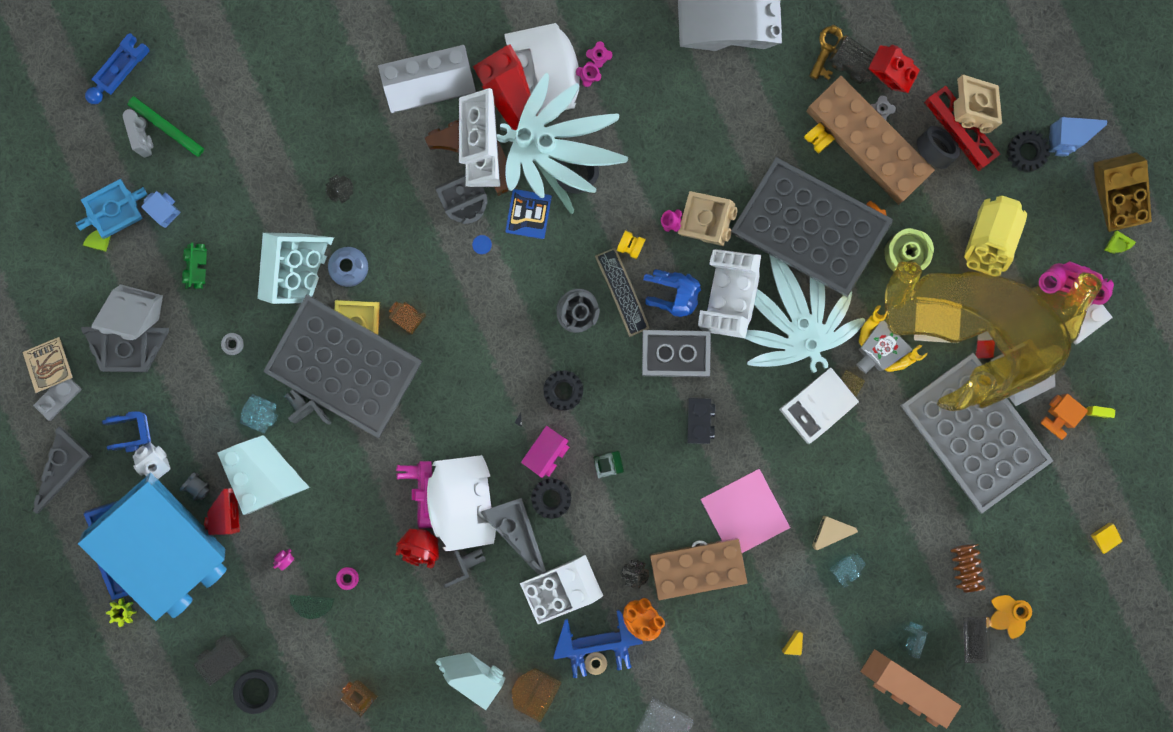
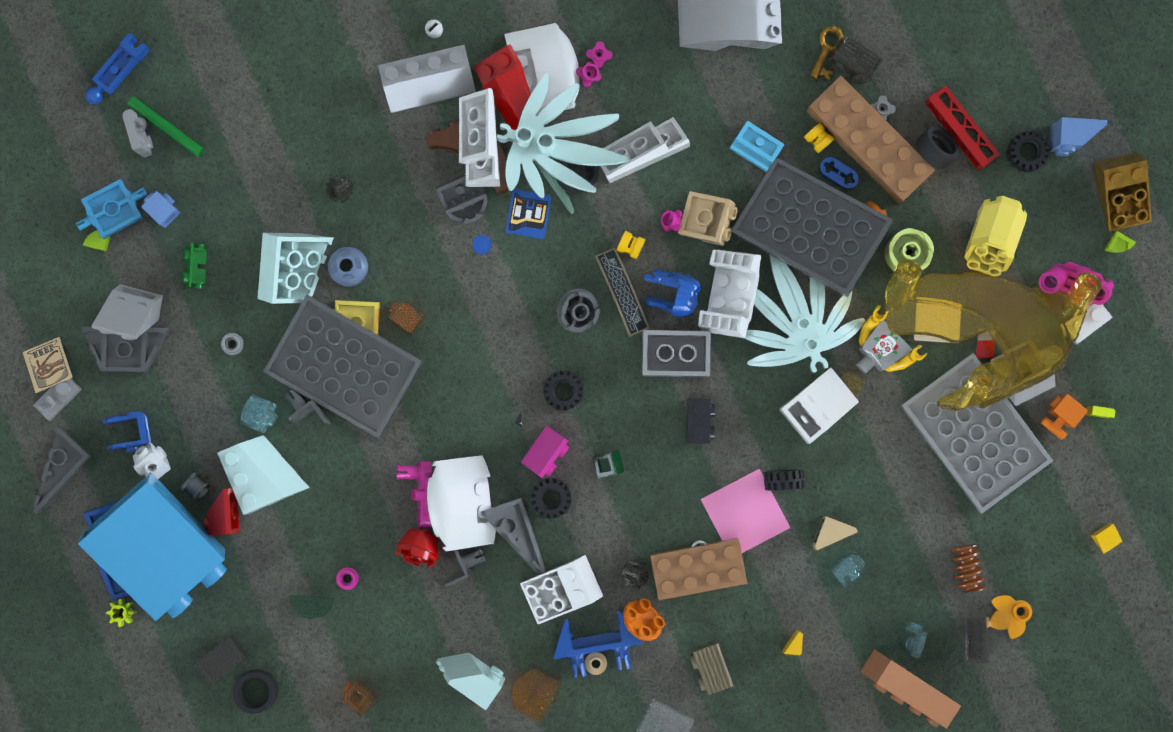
(283, 559): dark pink plate -> none
(436, 31): none -> white hinge
(645, 147): none -> white slope
(712, 668): none -> dark tan brick
(756, 146): none -> medium azure plate
(784, 480): none -> black tyre
(841, 169): none -> blue beam
(894, 68): red brick -> none
(978, 104): tan plate -> none

